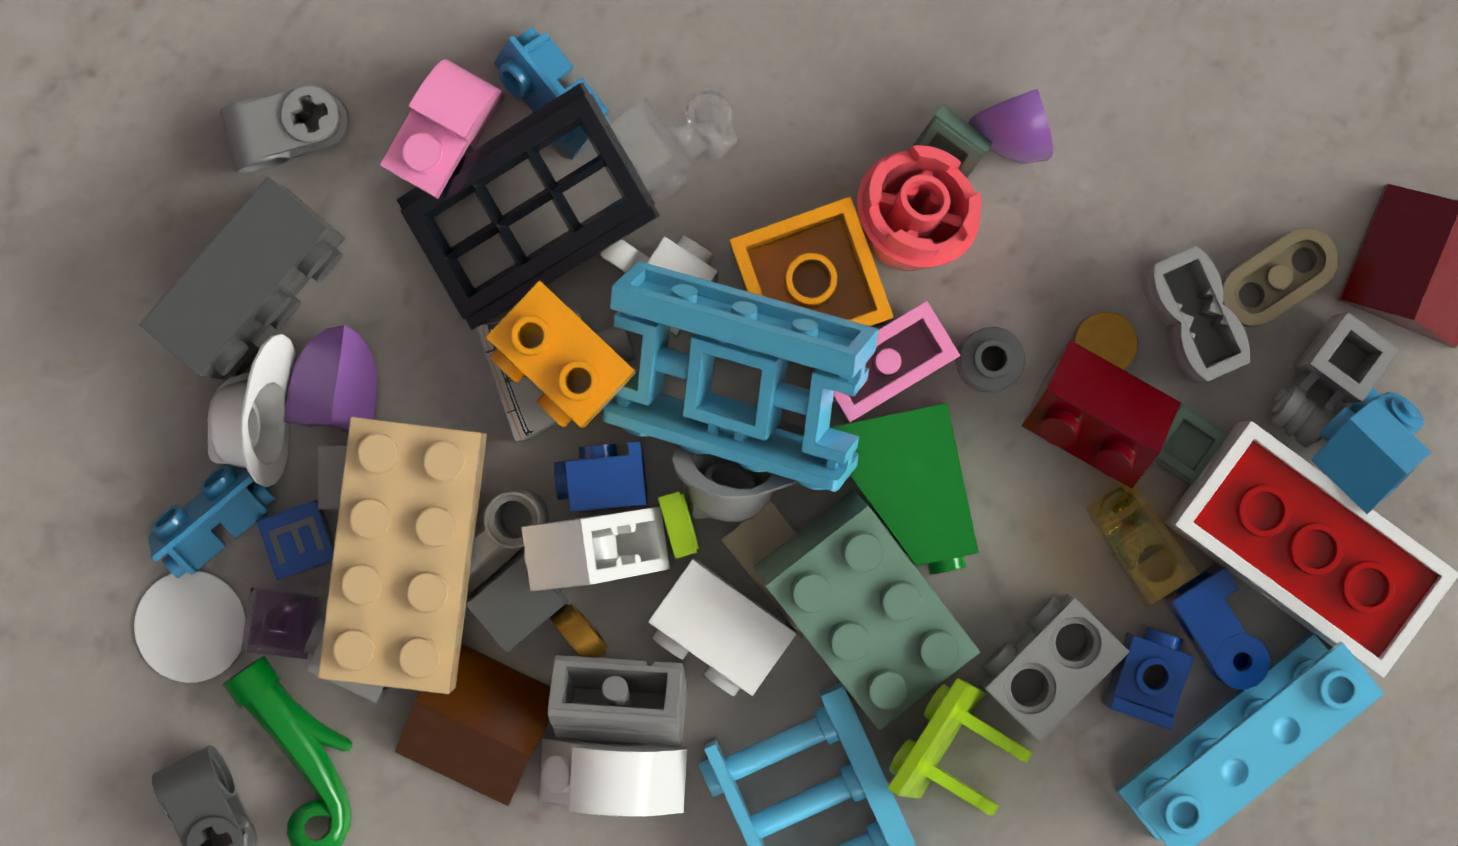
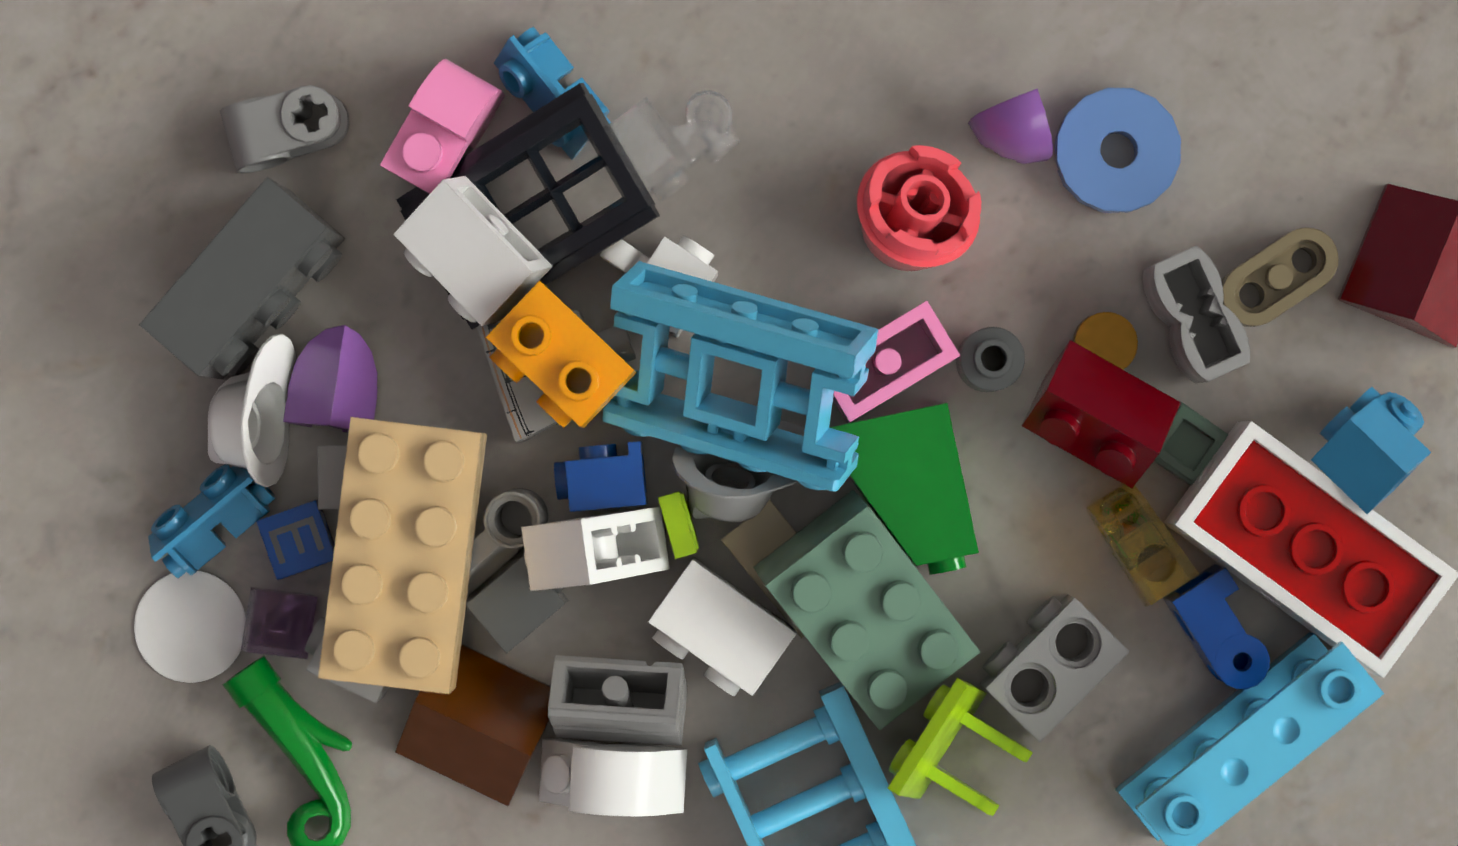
(471, 251): none -> white brick
(579, 632): pearl gold tile -> none
(816, 264): light orange brick -> none
(956, 137): sand green tile -> none
(1127, 689): blue brick -> none
(1144, 124): none -> medium blue tile
(1336, 367): light grey brick -> none

